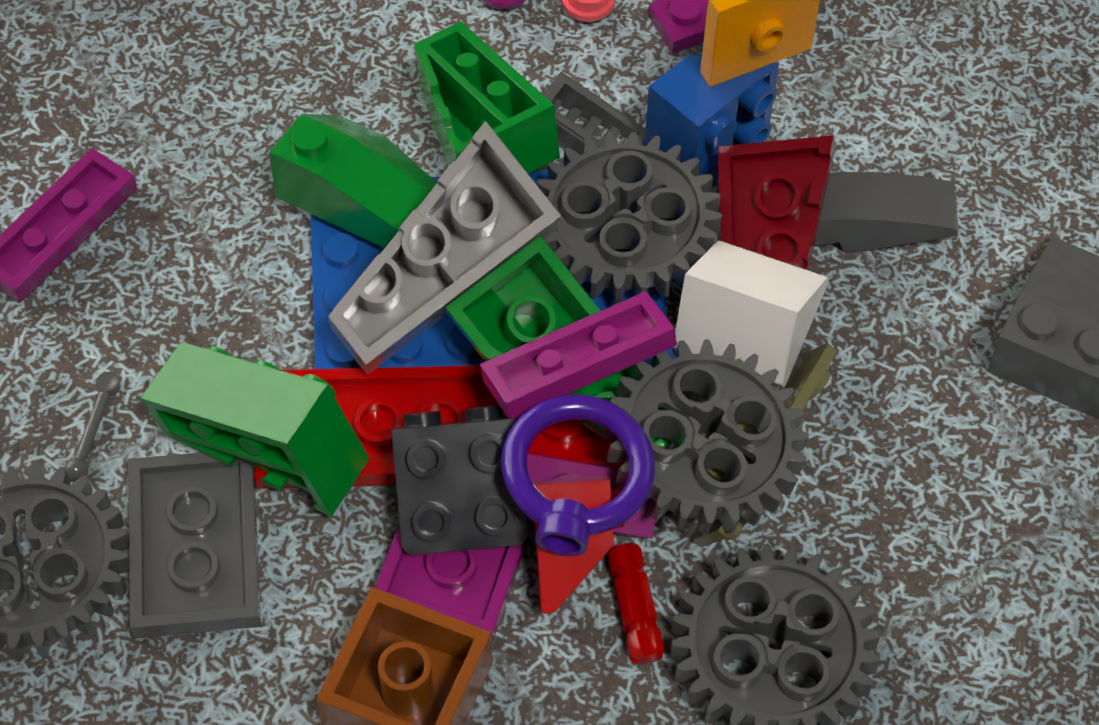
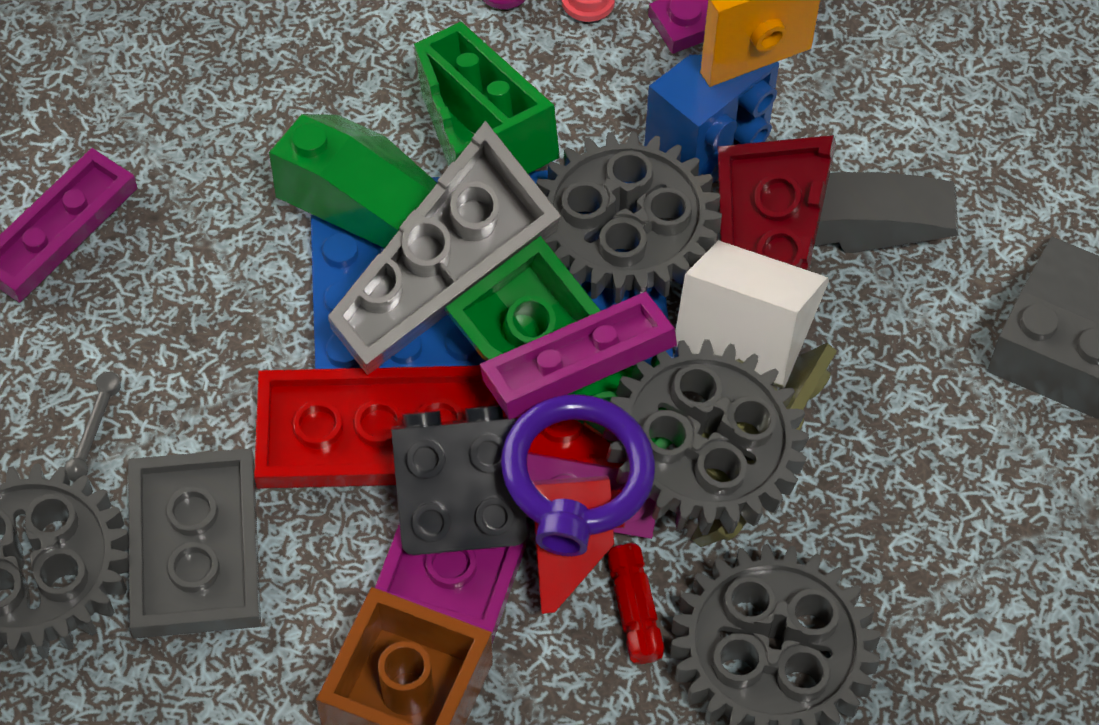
(260, 416): green wedge -> none
(584, 103): dark grey slope -> none

